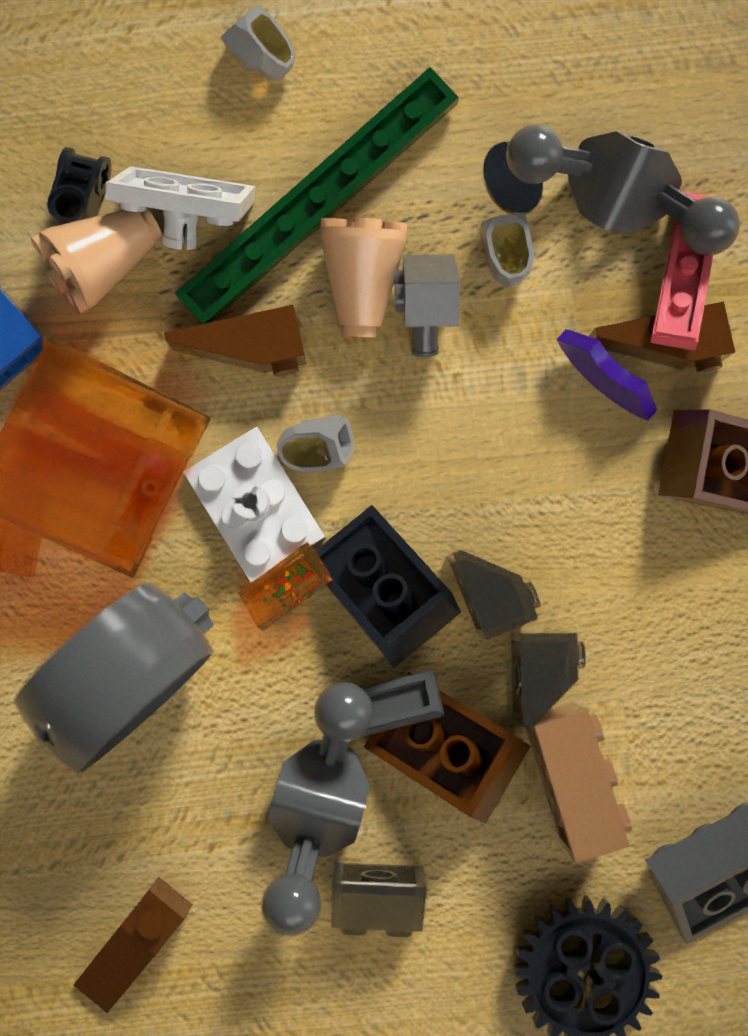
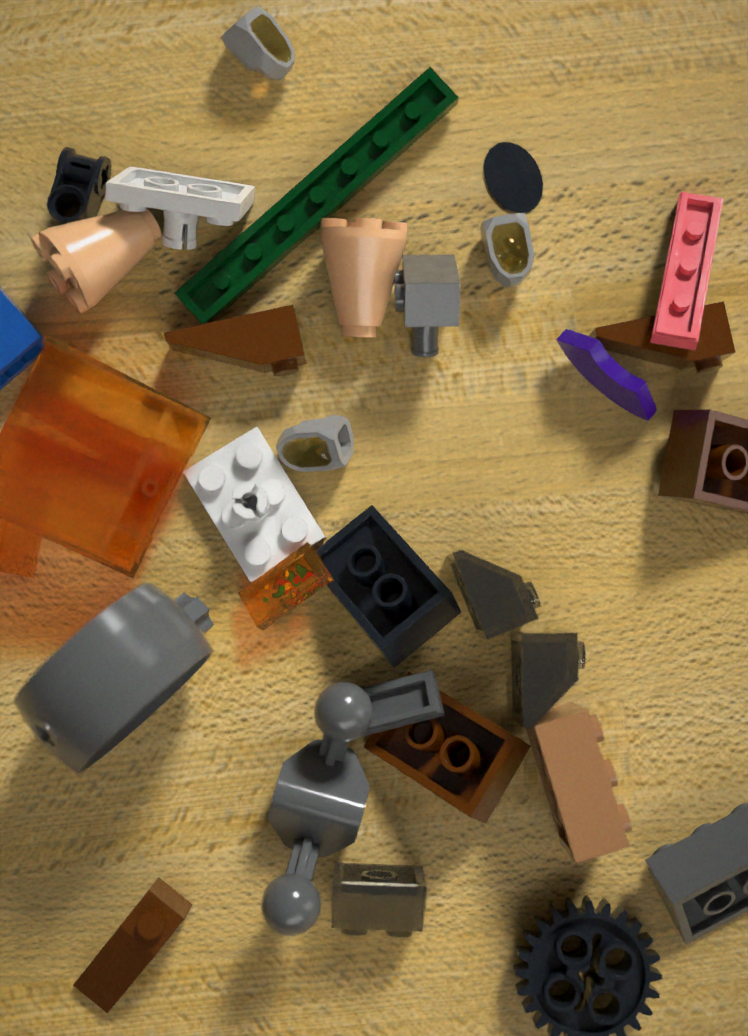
(623, 185): dark grey piece -> none

